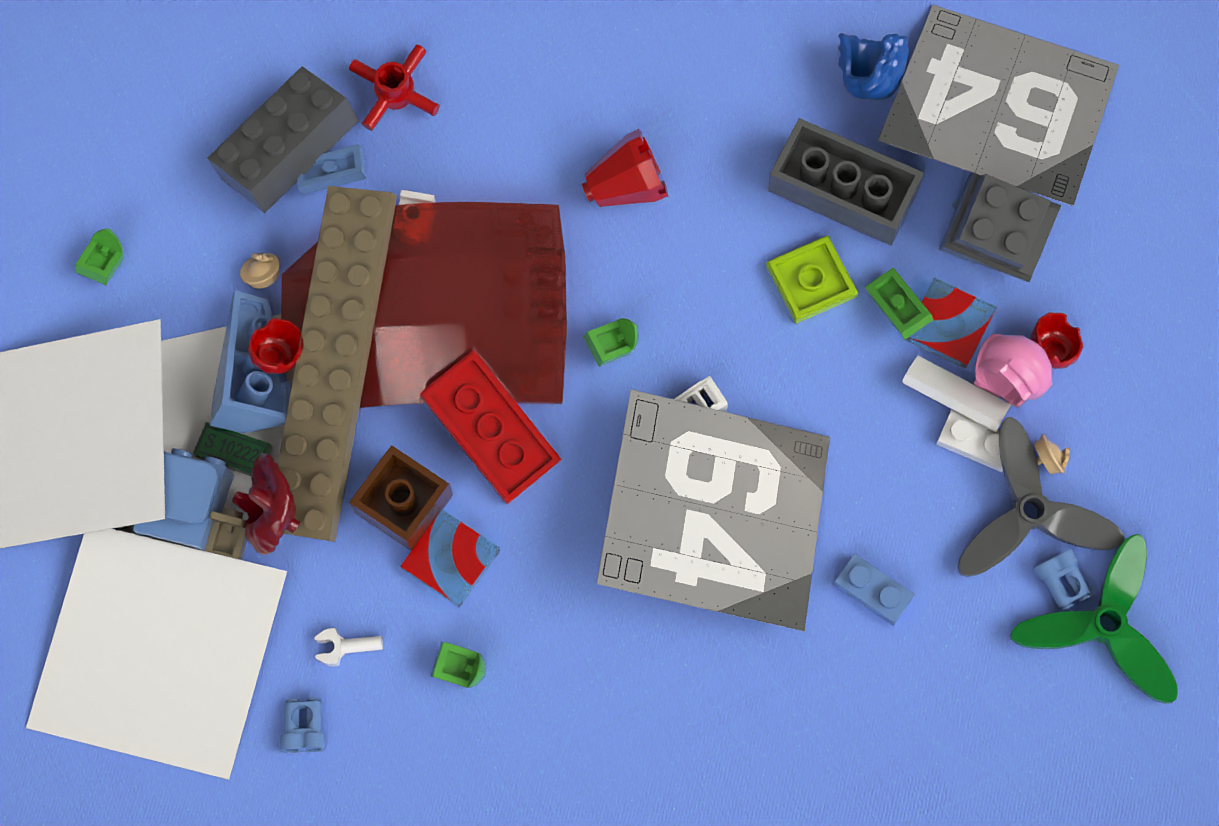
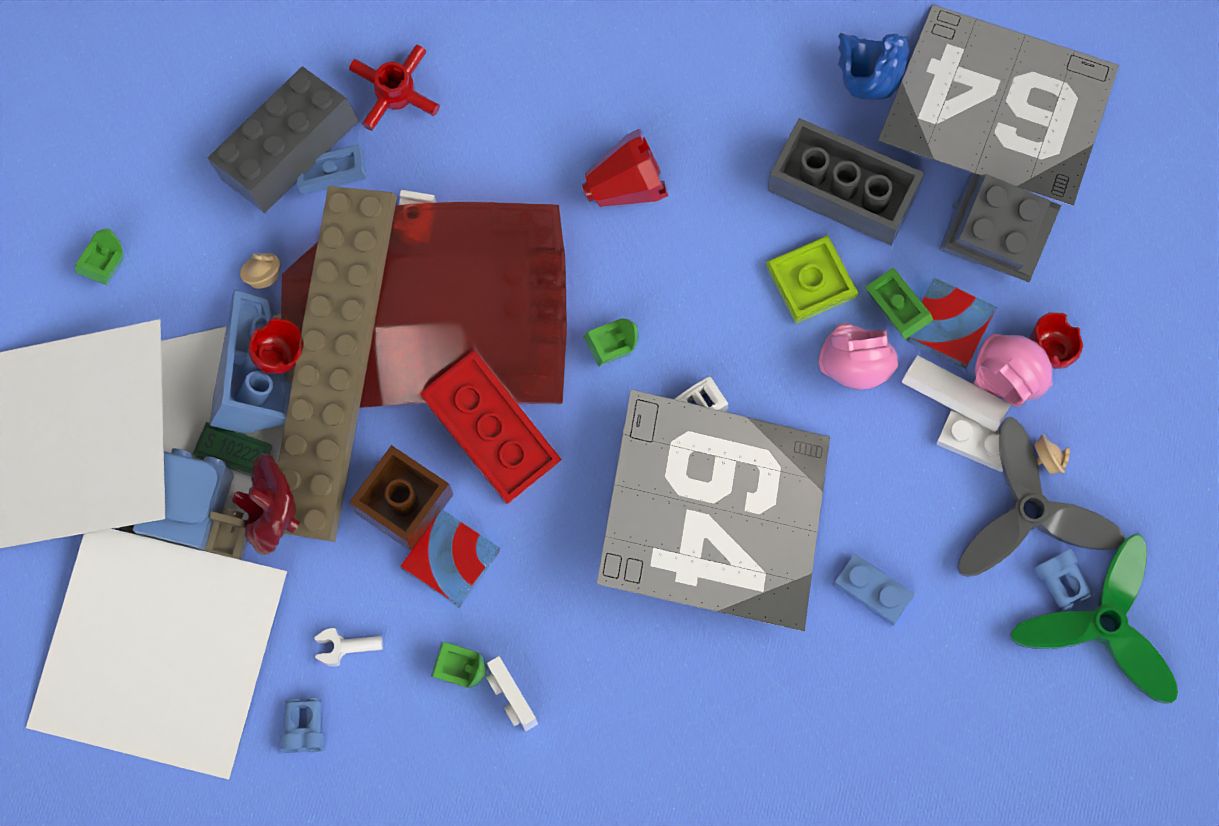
(501, 681): none -> white plate
(858, 357): none -> bright pink helmet

